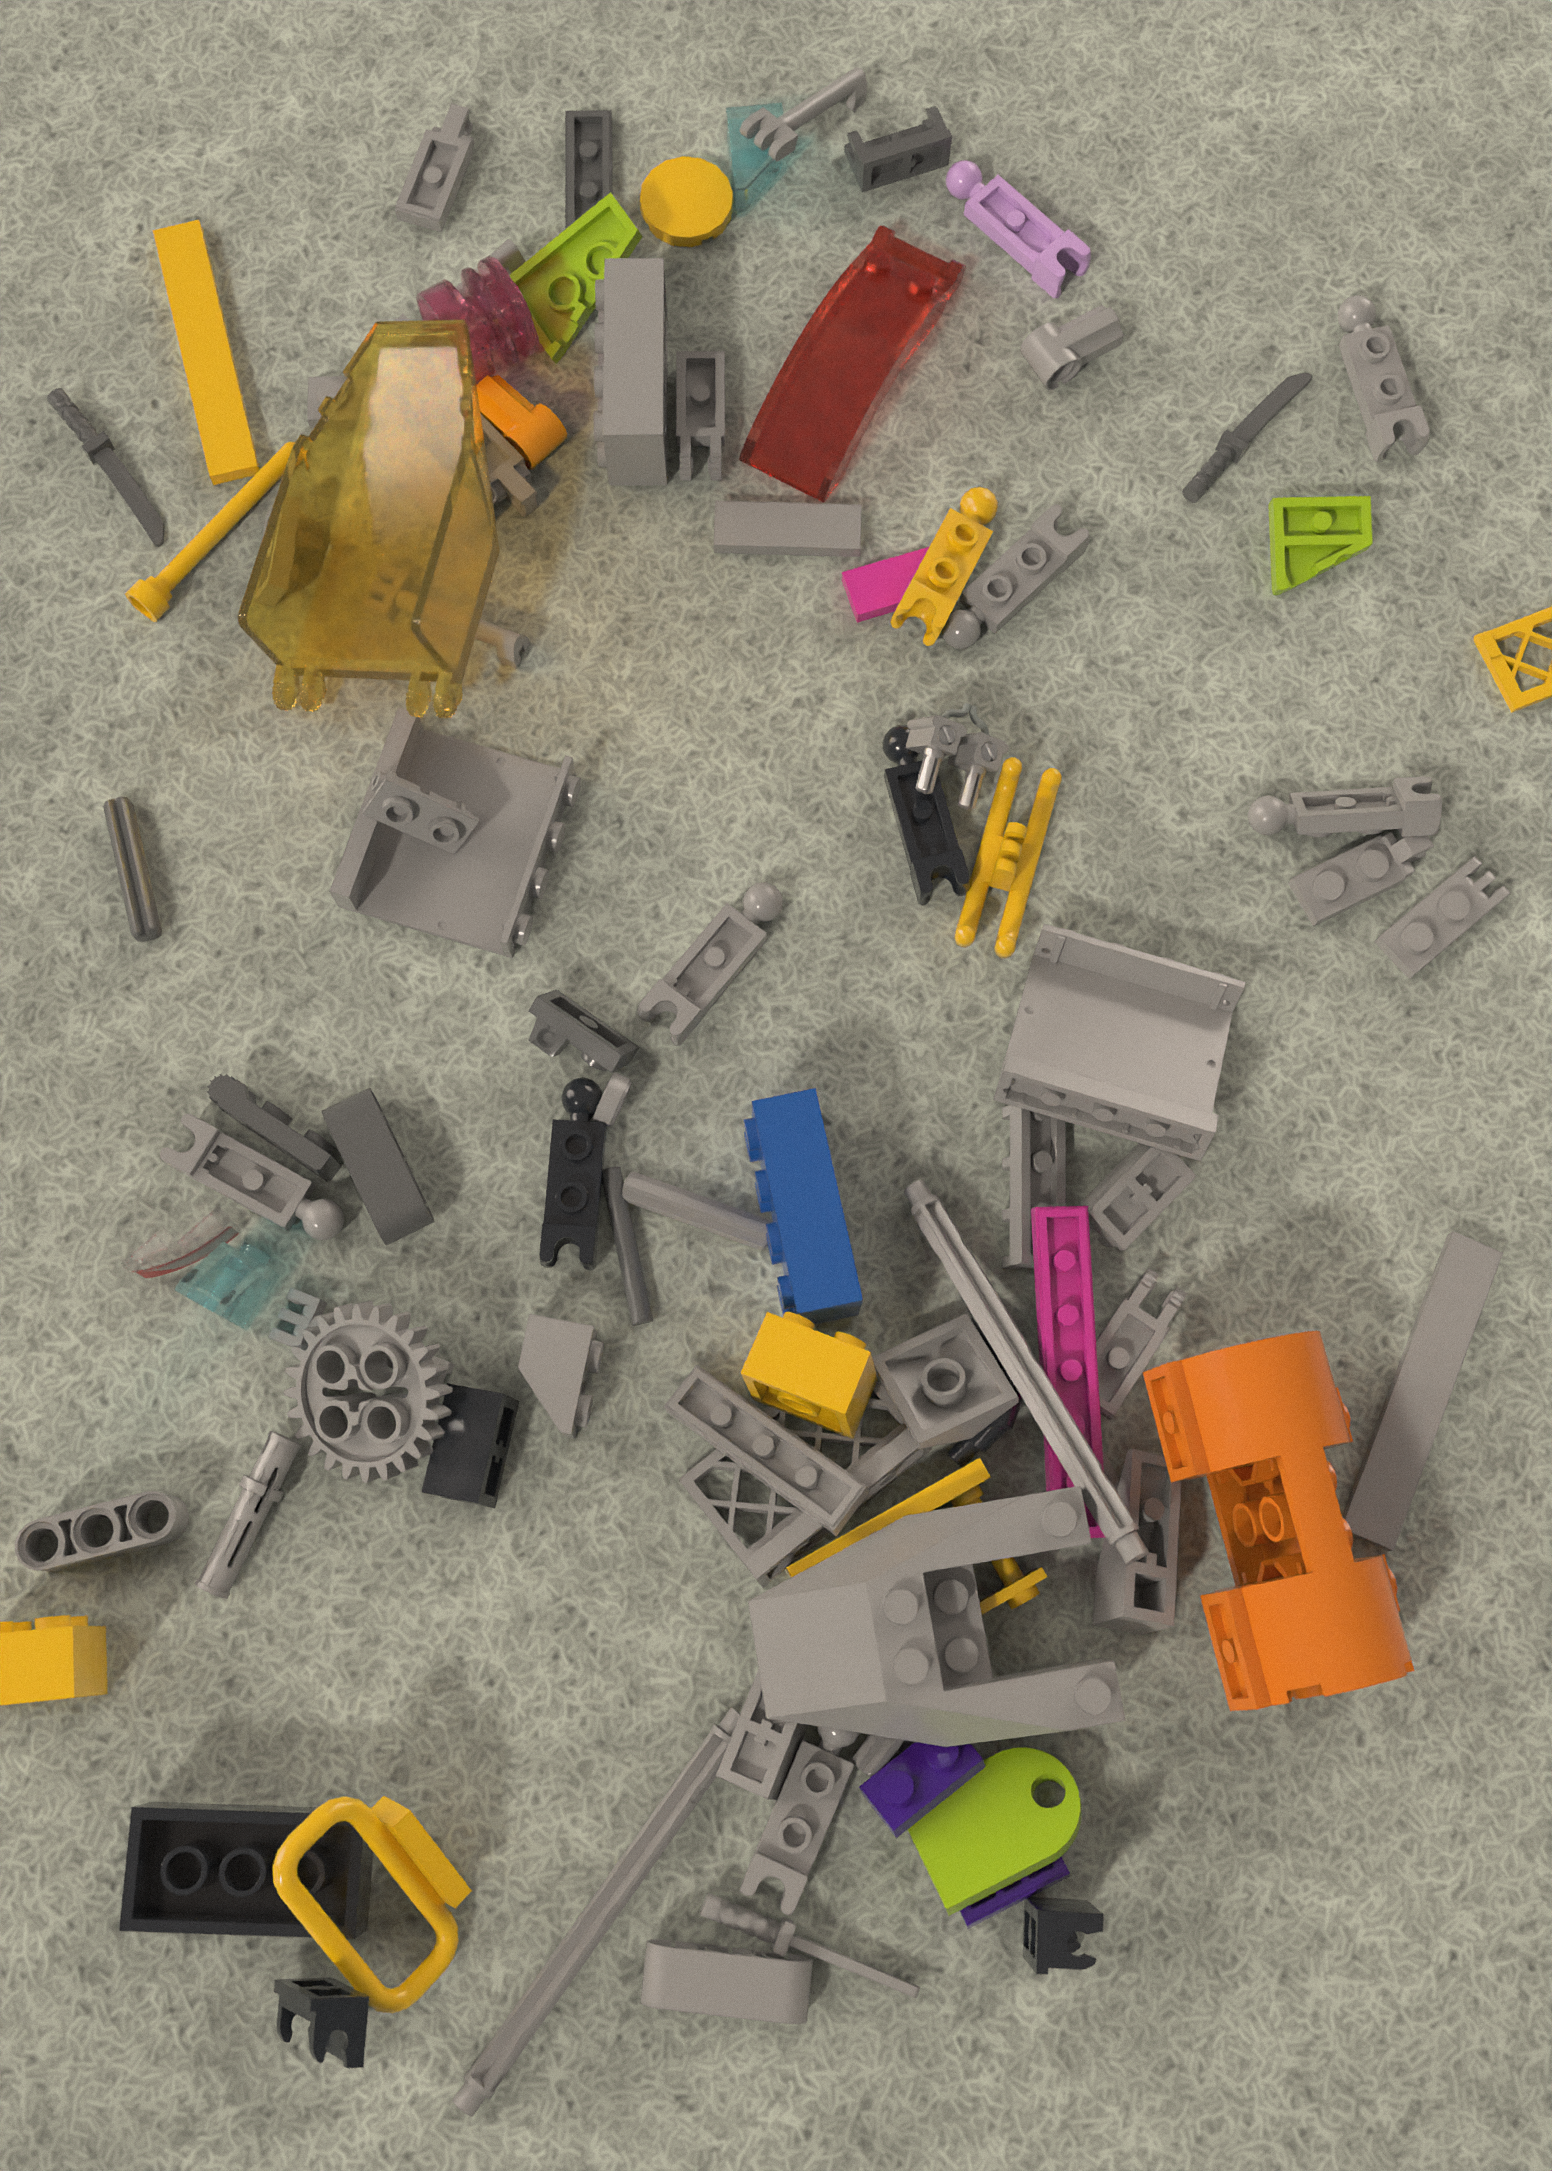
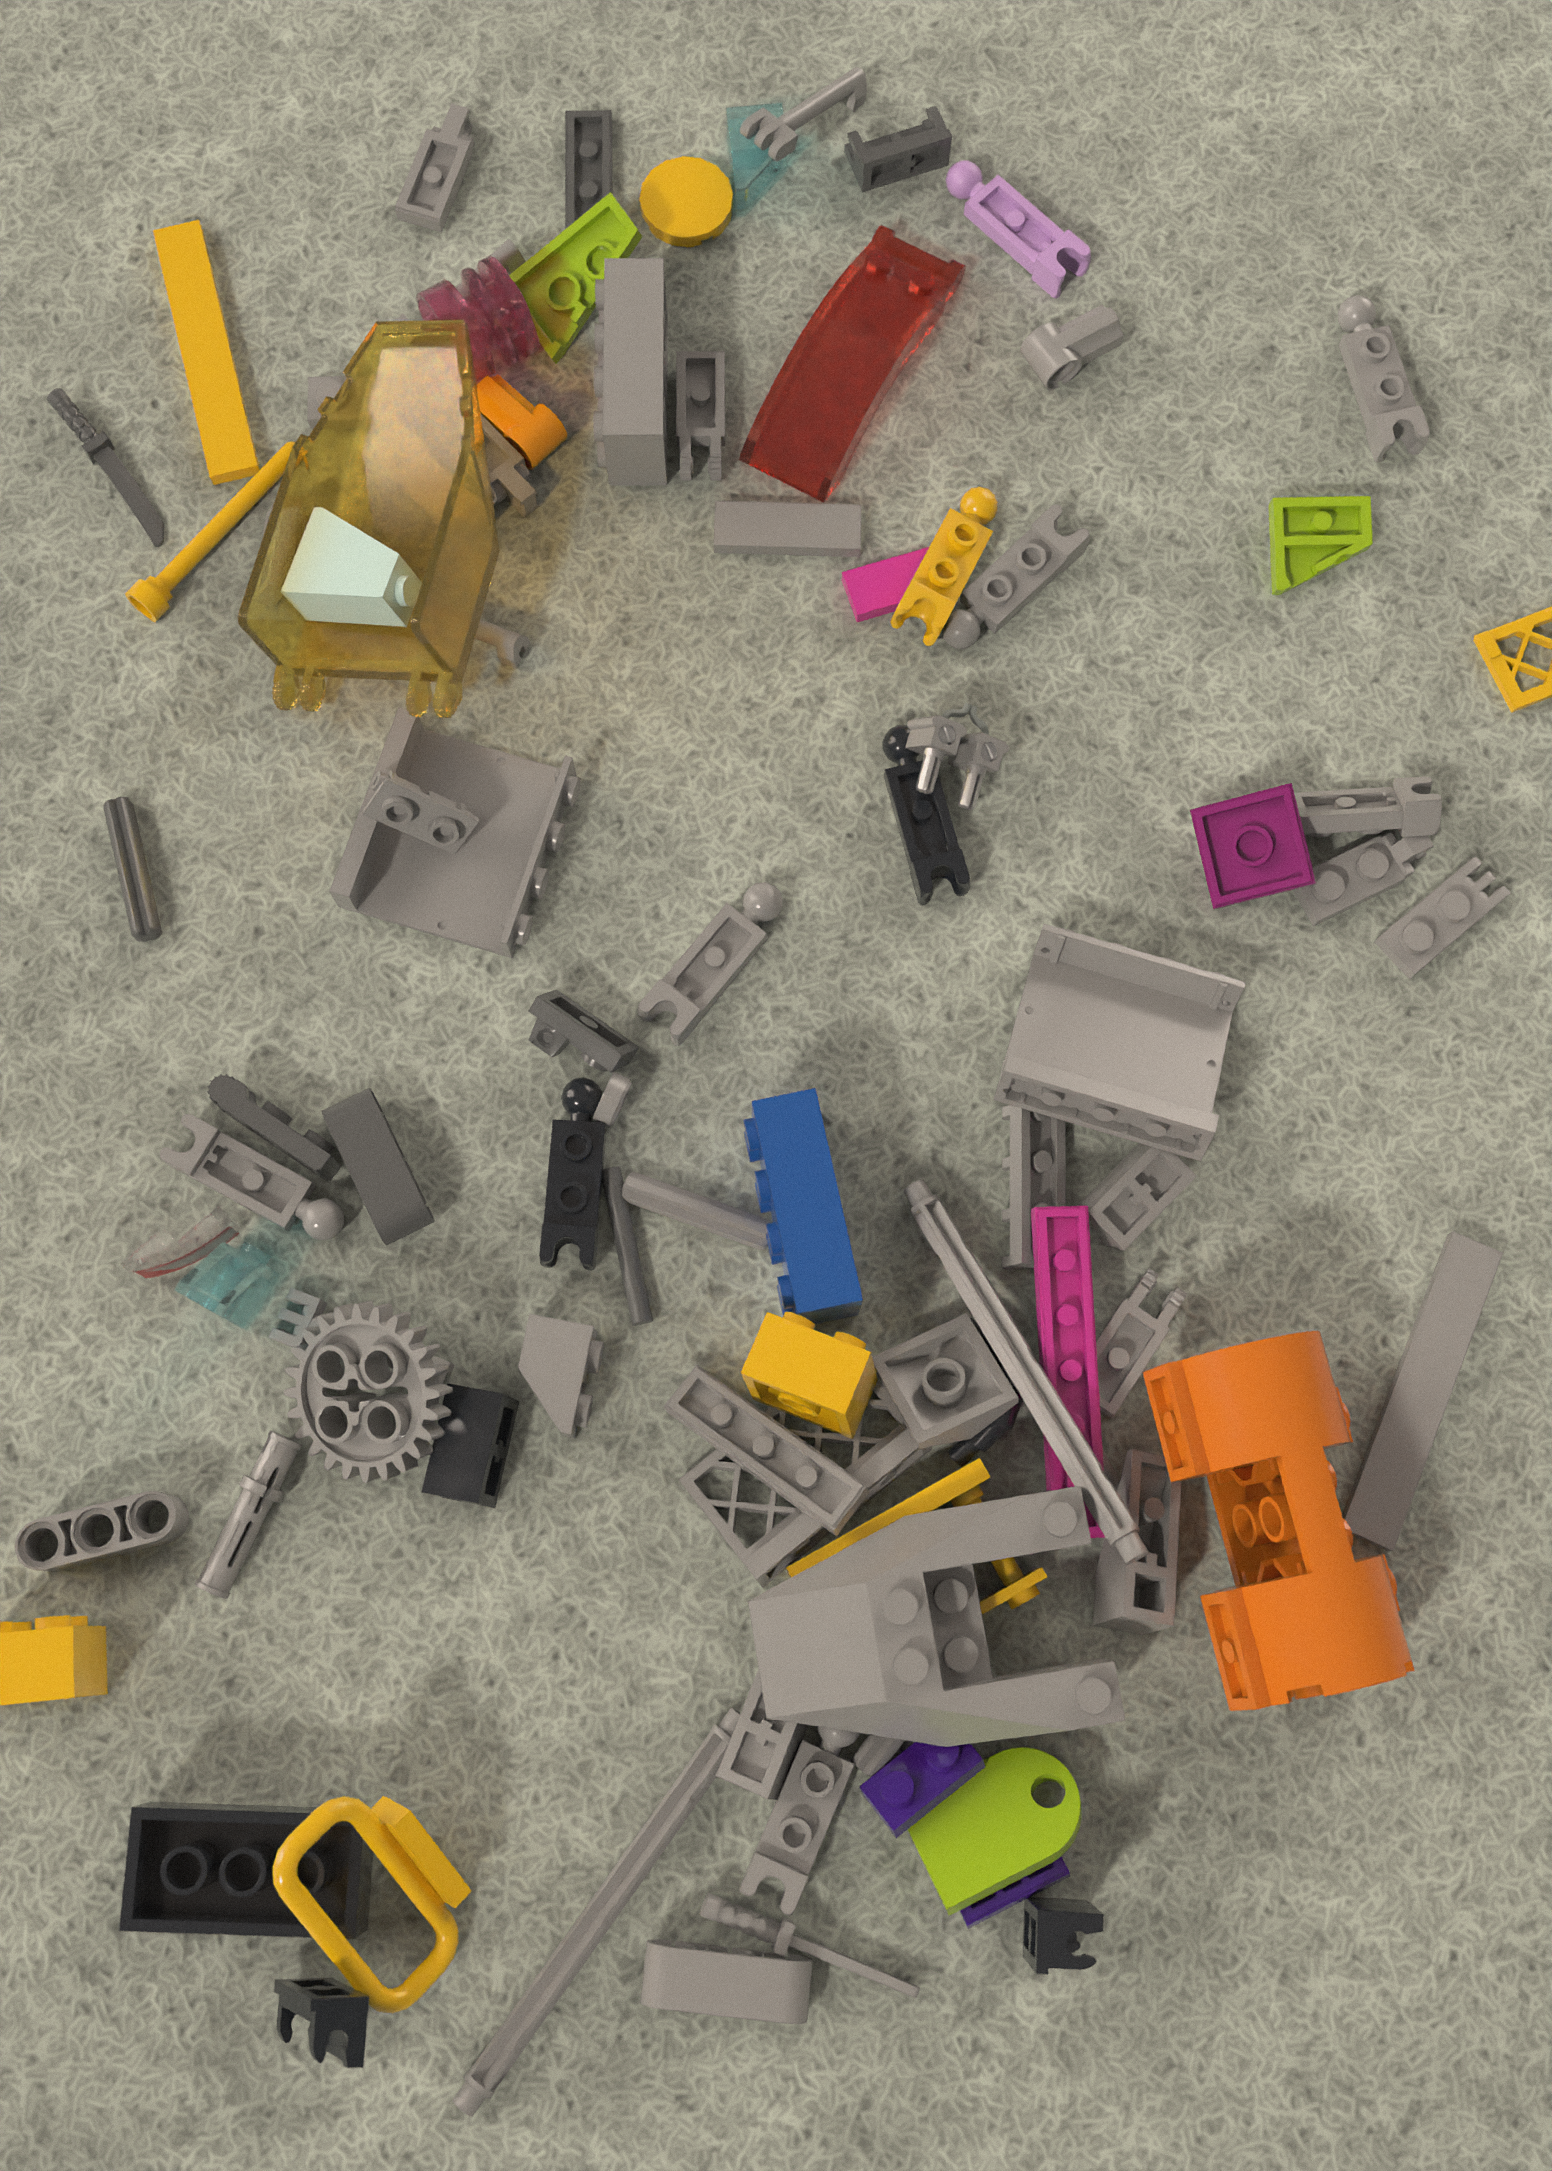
(348, 576): none -> light aqua slope
(1007, 860): yellow piece -> none
(1233, 445): dark grey sword -> none
(1253, 846): none -> magenta plate

